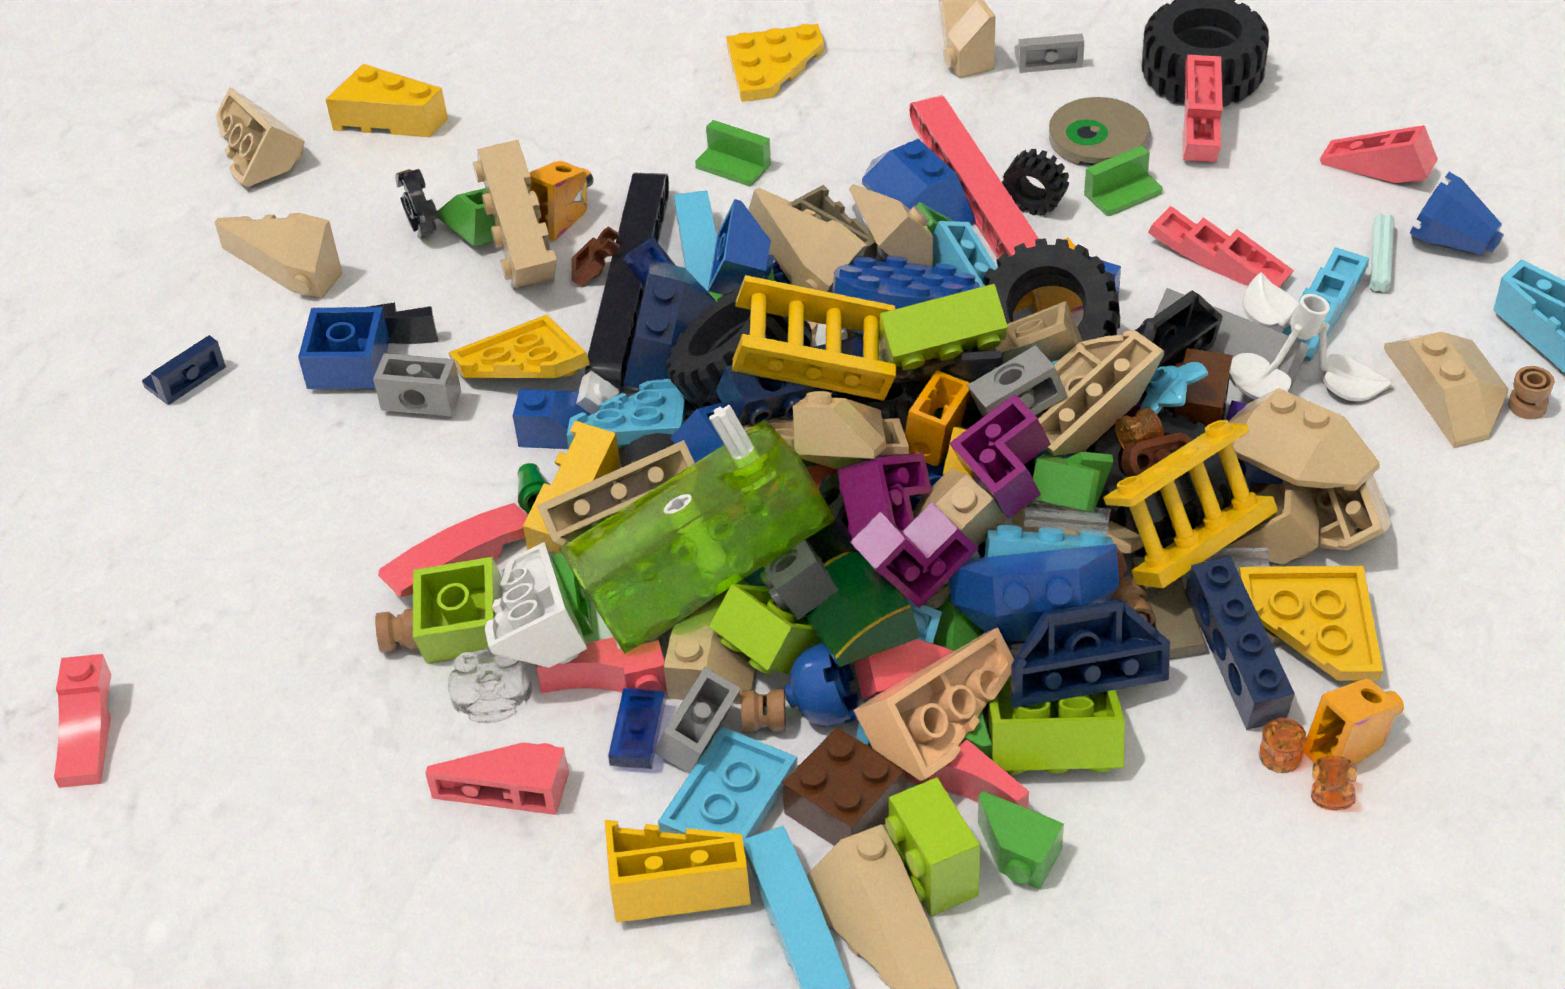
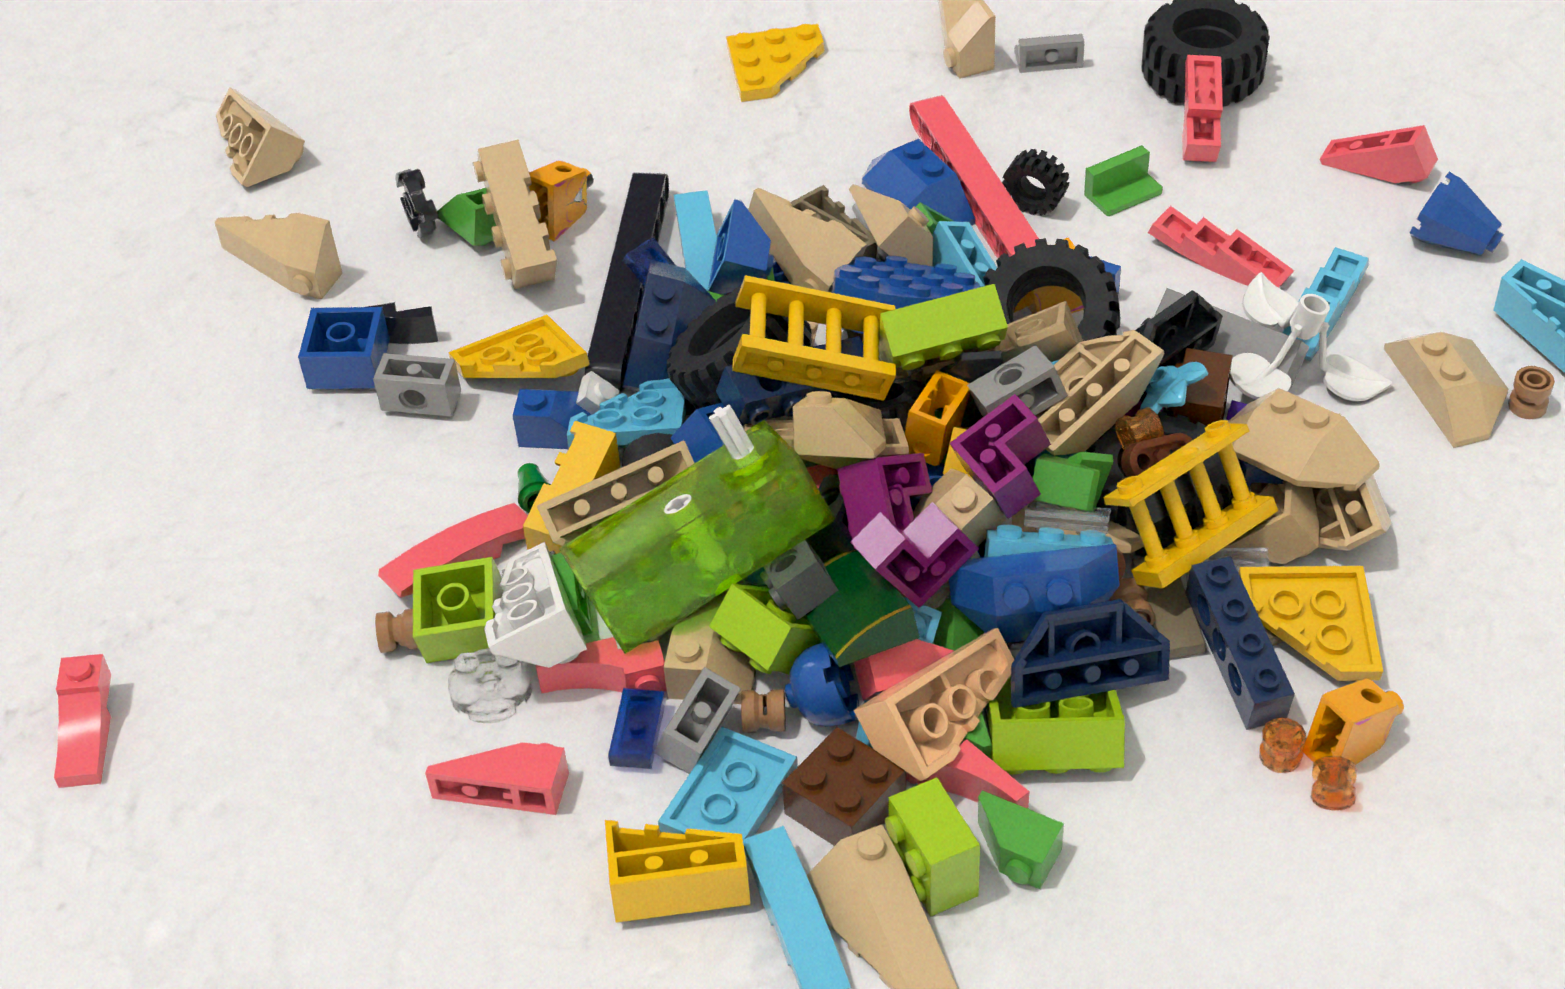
(186, 371): dark blue panel -> none
(387, 101): yellow wedge -> none
(590, 259): copper plate -> none
(734, 153): bright green panel -> none
(1097, 129): dark tan tile -> none
(1382, 253): light aqua axle -> none

